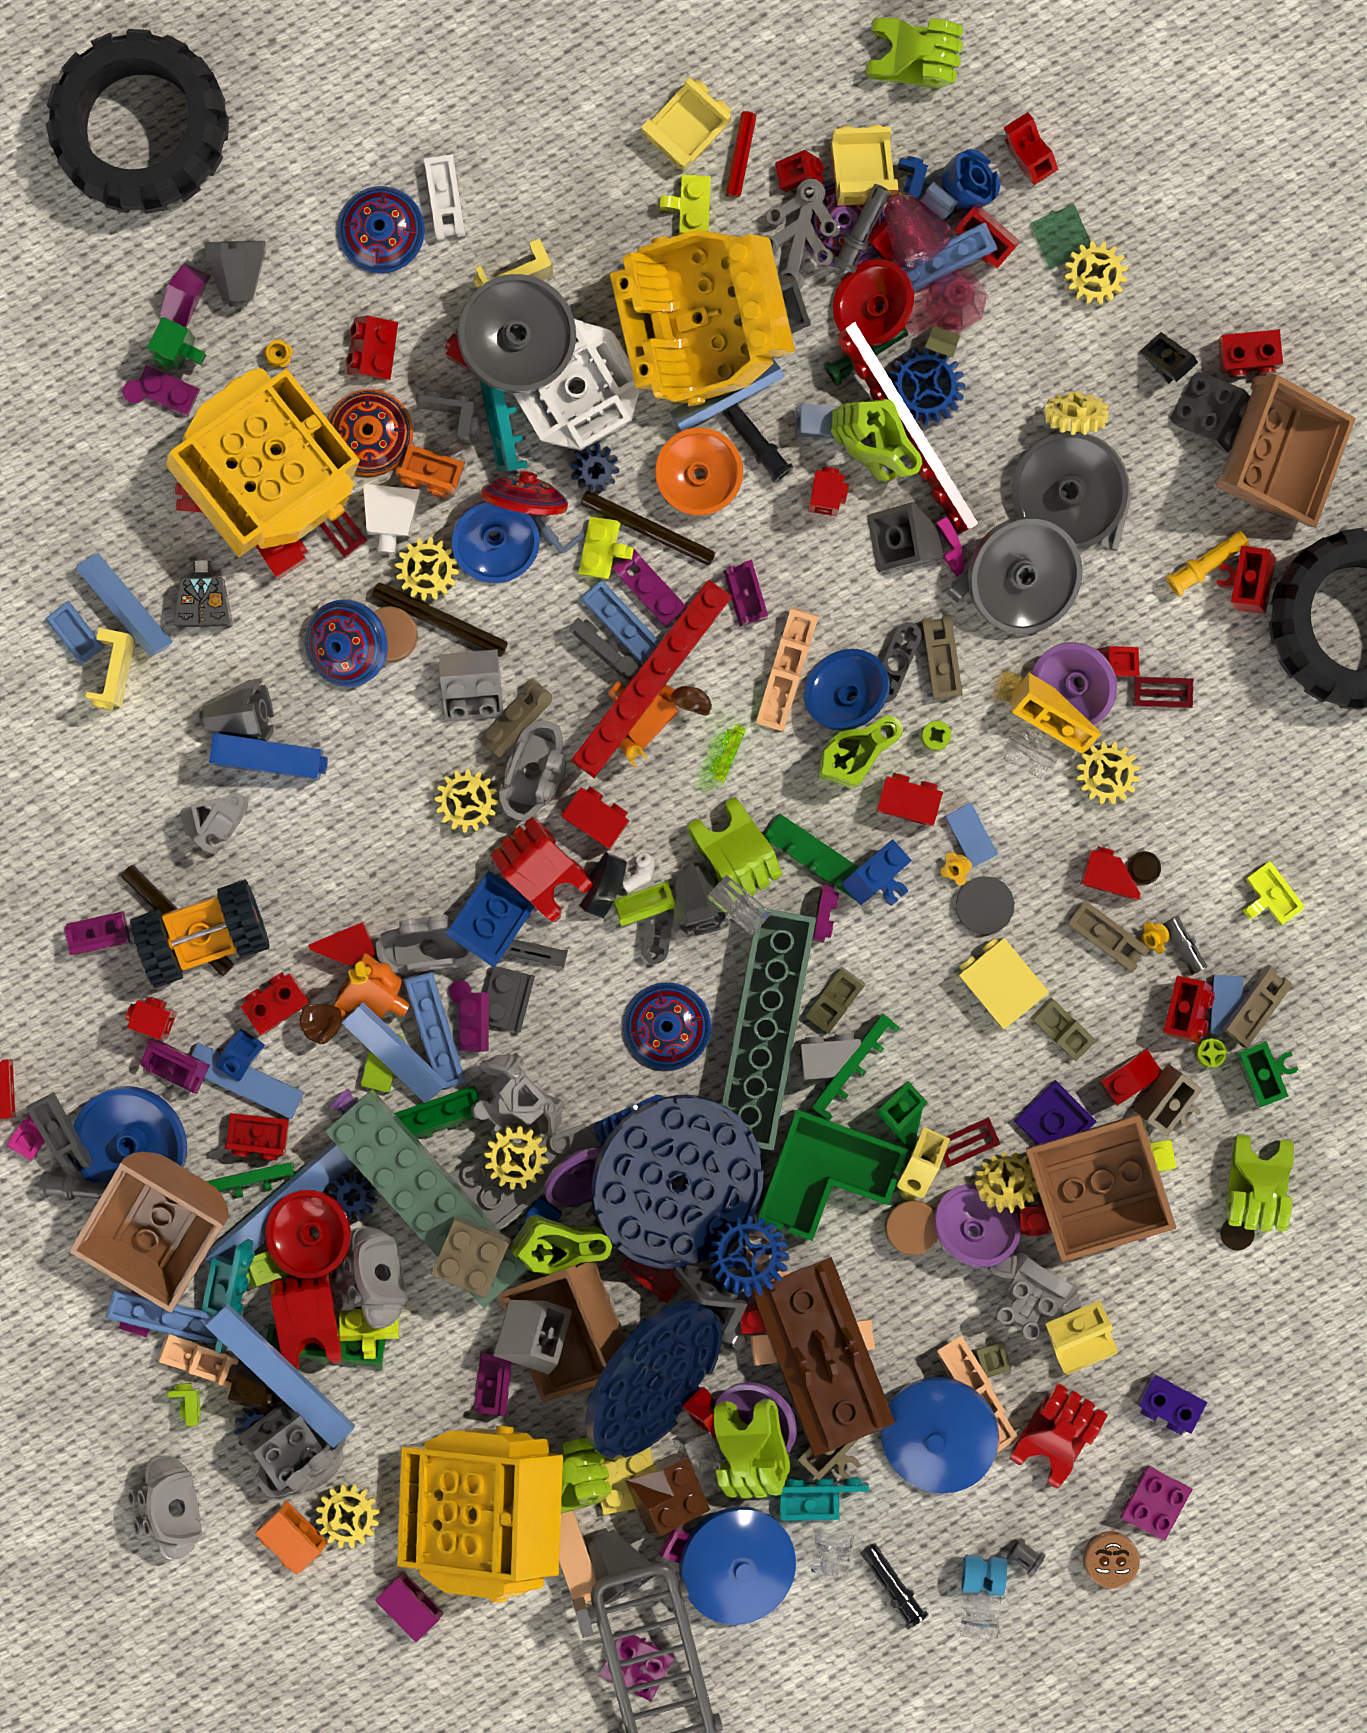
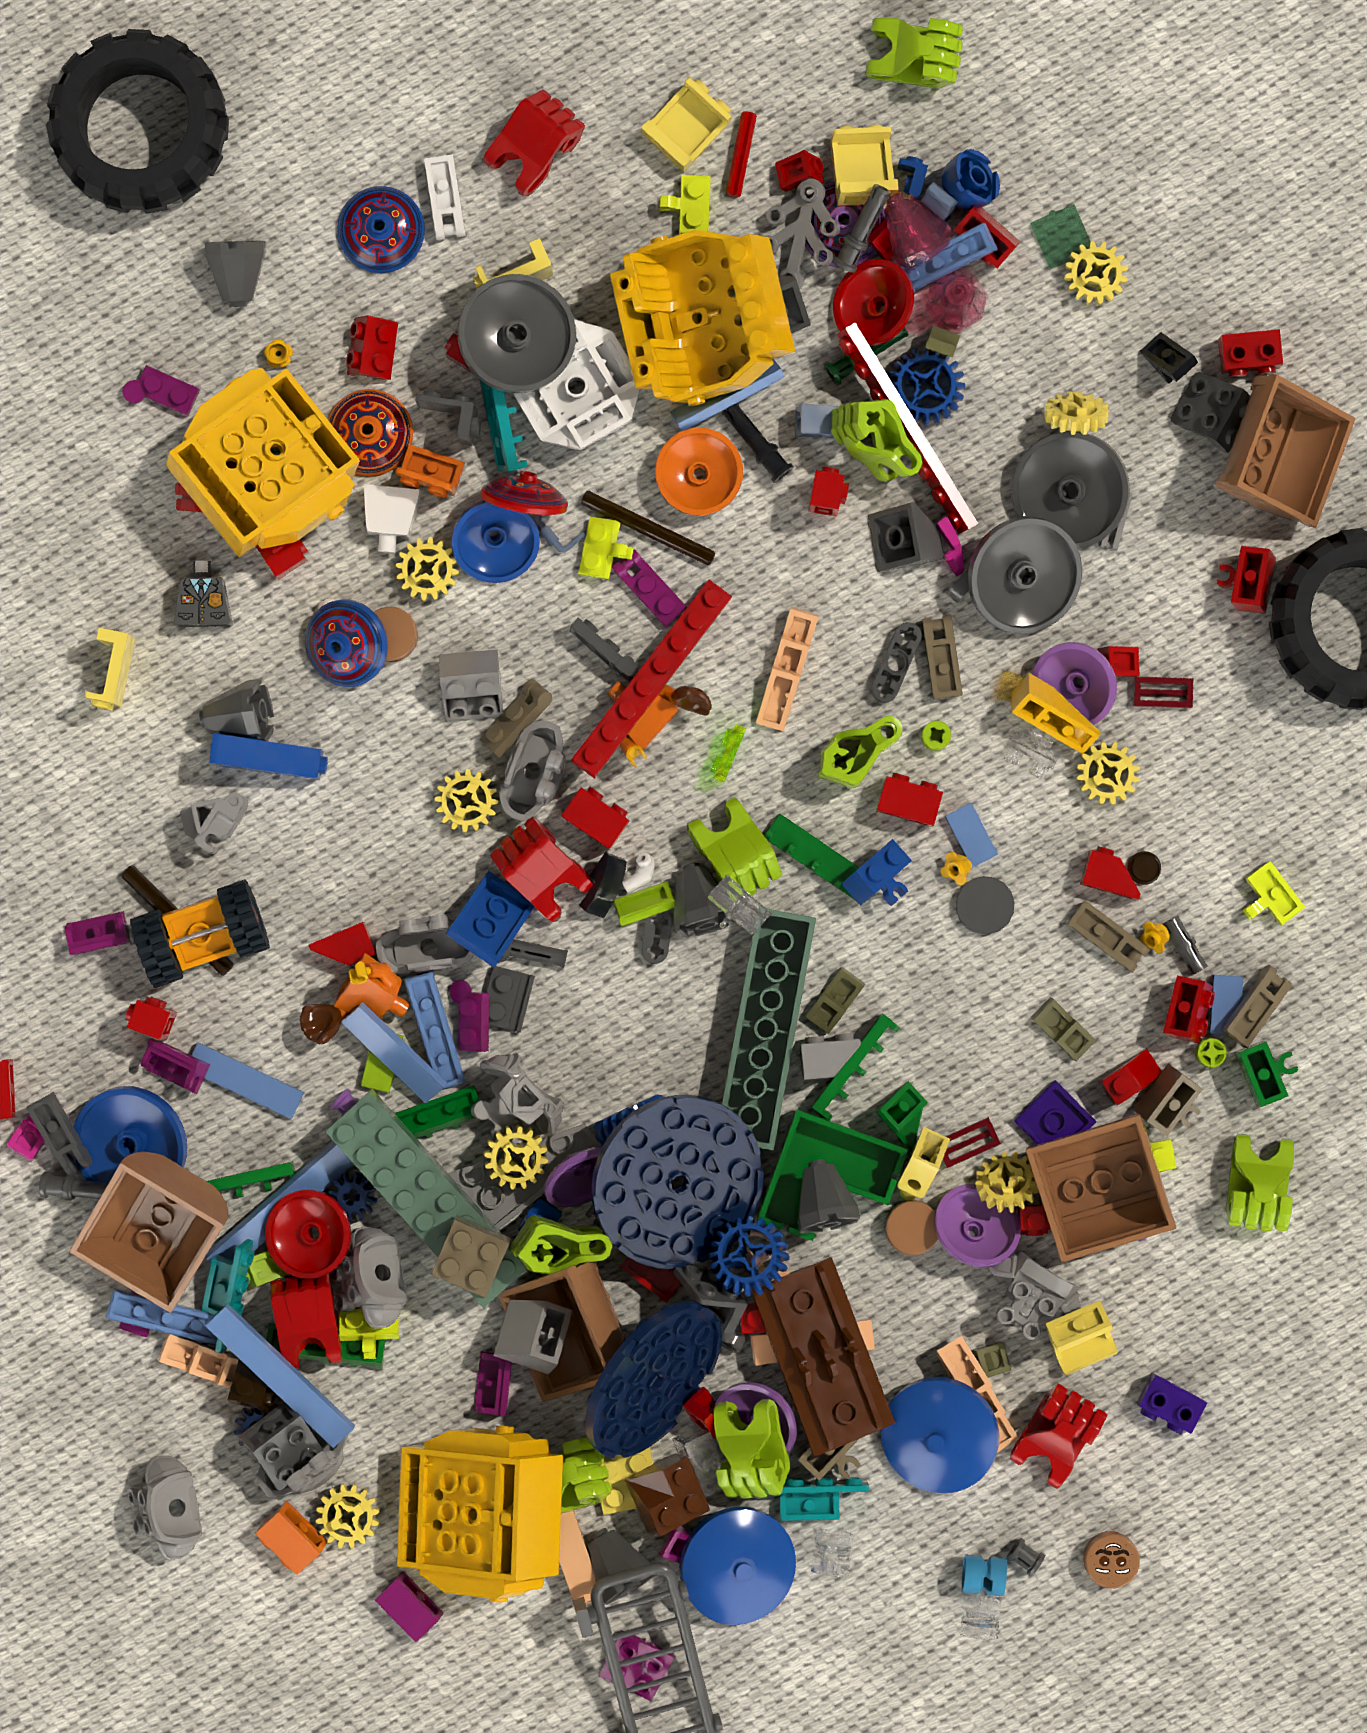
(75, 632): medium blue tile -> none
(124, 605): medium blue tile -> none
(172, 345): green brick -> none
(183, 294): magenta slope -> none
(190, 1407): lime bracket -> none
(239, 1055): blue bracket -> none
(257, 1135): red bracket -> none
(275, 1003): red brick -> none
(353, 545): dark red tile -> none
(439, 619): dark brown axle -> none
(534, 136): none -> red piece
(600, 474): dark blue gear -> none
(620, 621): medium blue tile -> none
(673, 1004): dish -> none
(745, 593): magenta hinge -> none
(824, 1200): none -> dark grey cone
(827, 900): magenta plate -> none
(837, 680): blue dish -> none
(901, 1596): black pin -> none
(1002, 982): light yellow panel -> none
(1029, 149): red brick -> none
(1155, 1502): magenta hinge -> none
(1195, 570): yellow pin -> none
(1236, 1236): dark brown piece -> none

